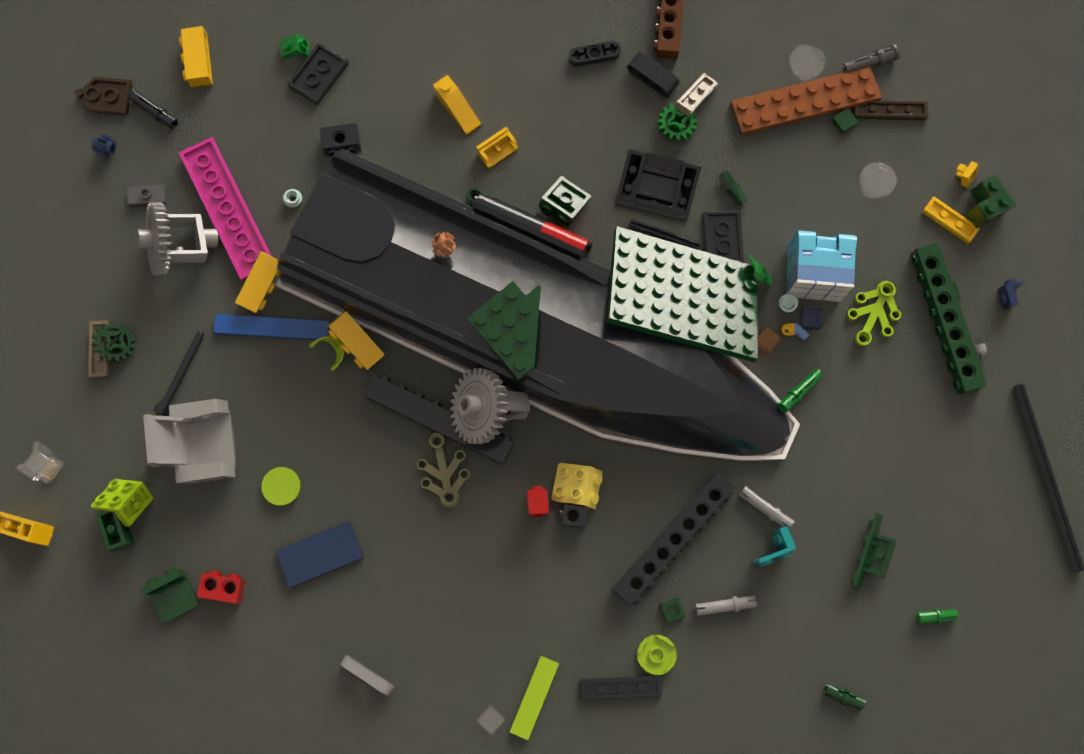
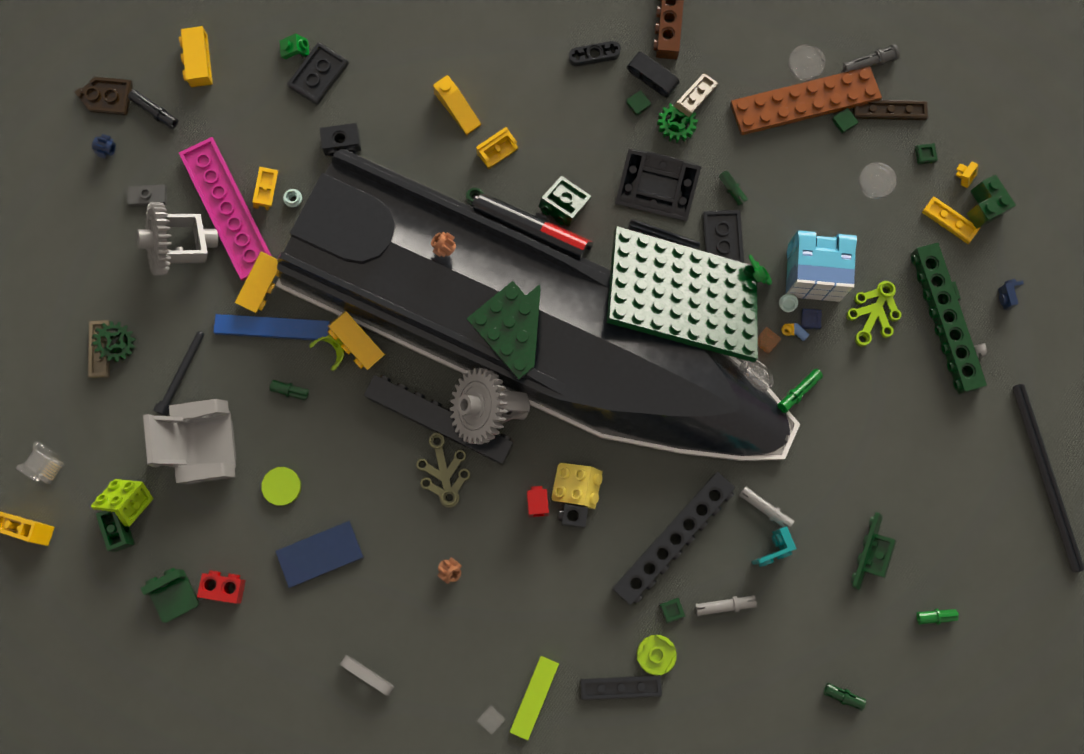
(265, 188): none -> yellow hinge
(289, 390): none -> dark green axle
(449, 570): none -> nougat gear
(638, 103): none -> dark green tile
(756, 375): none -> clear tile
(926, 153): none -> dark green tile

